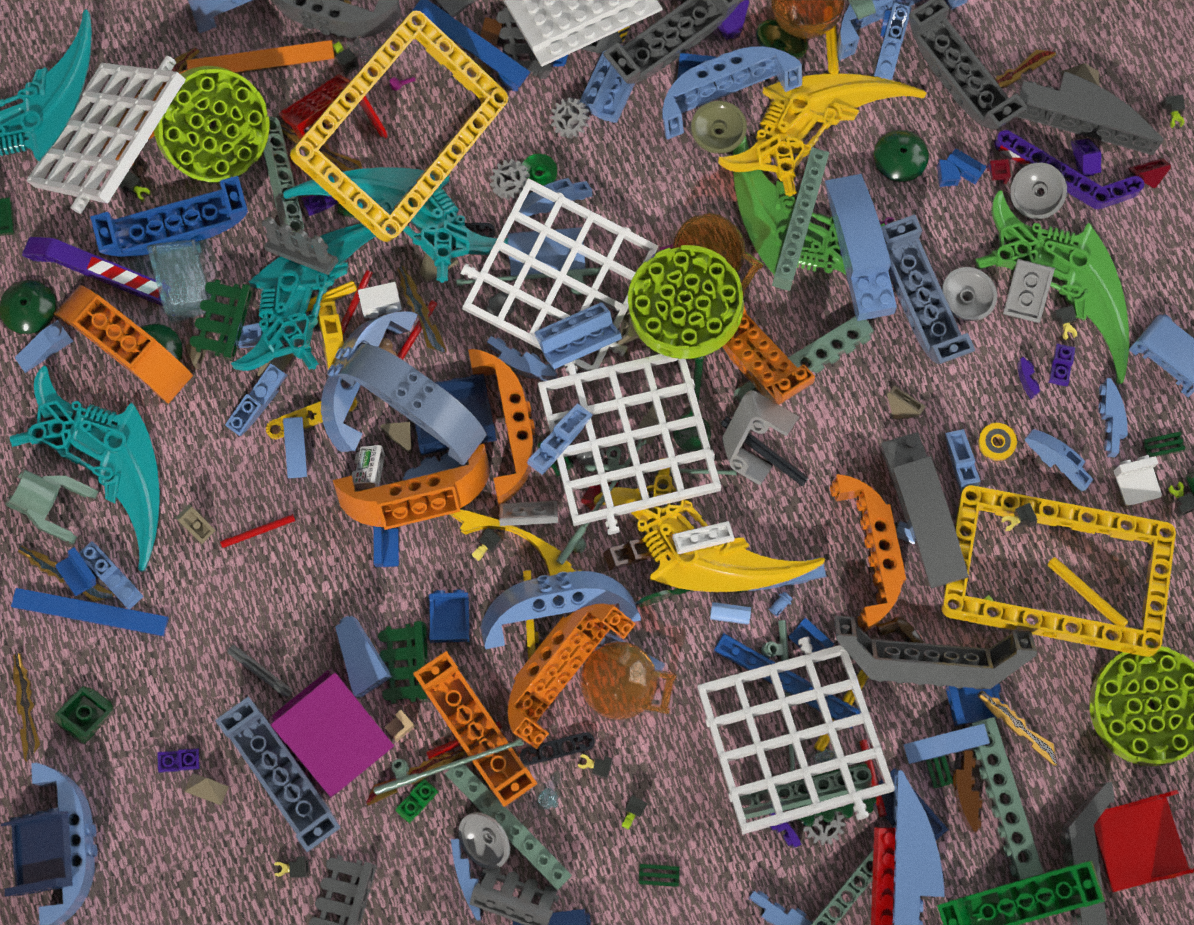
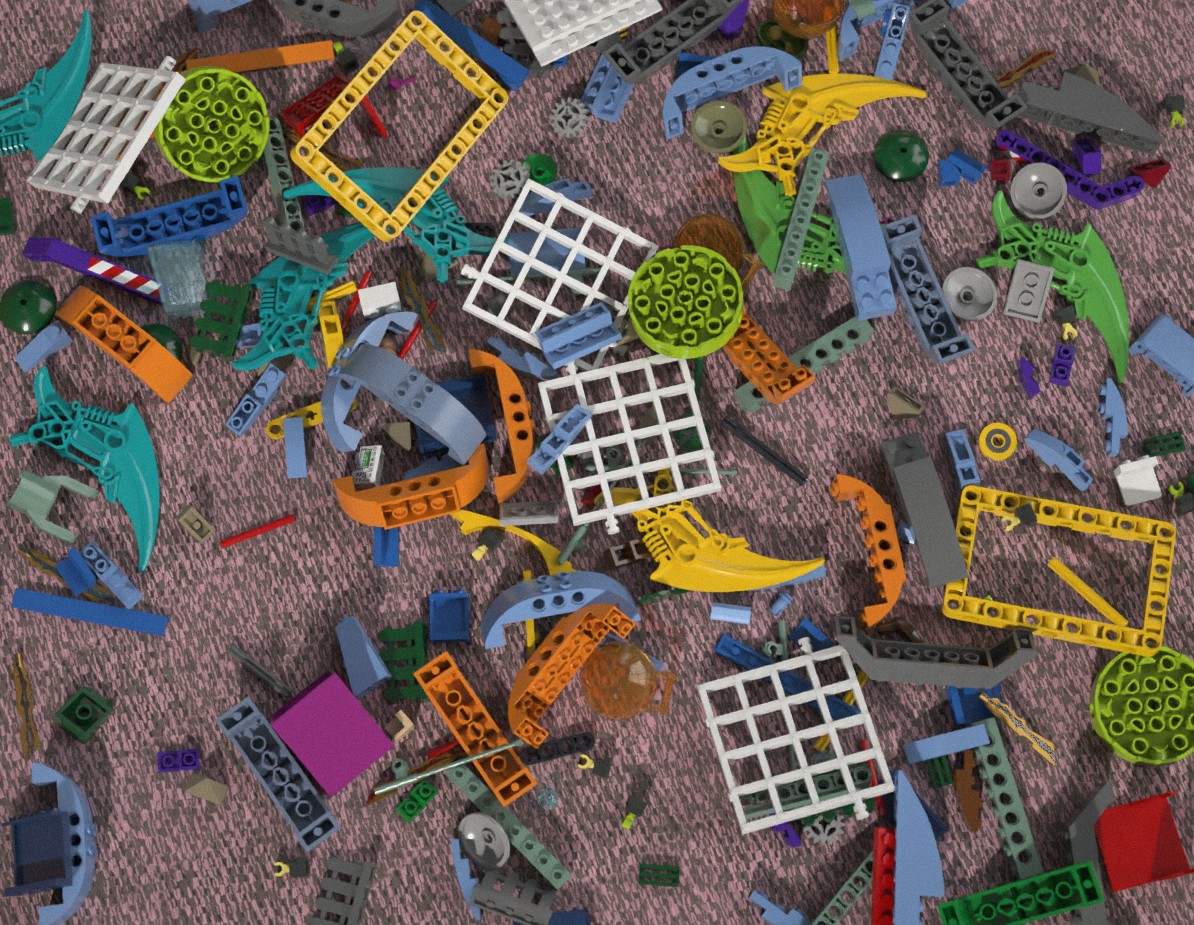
(703, 537): white tile -> none
(757, 414): light grey windscreen -> none

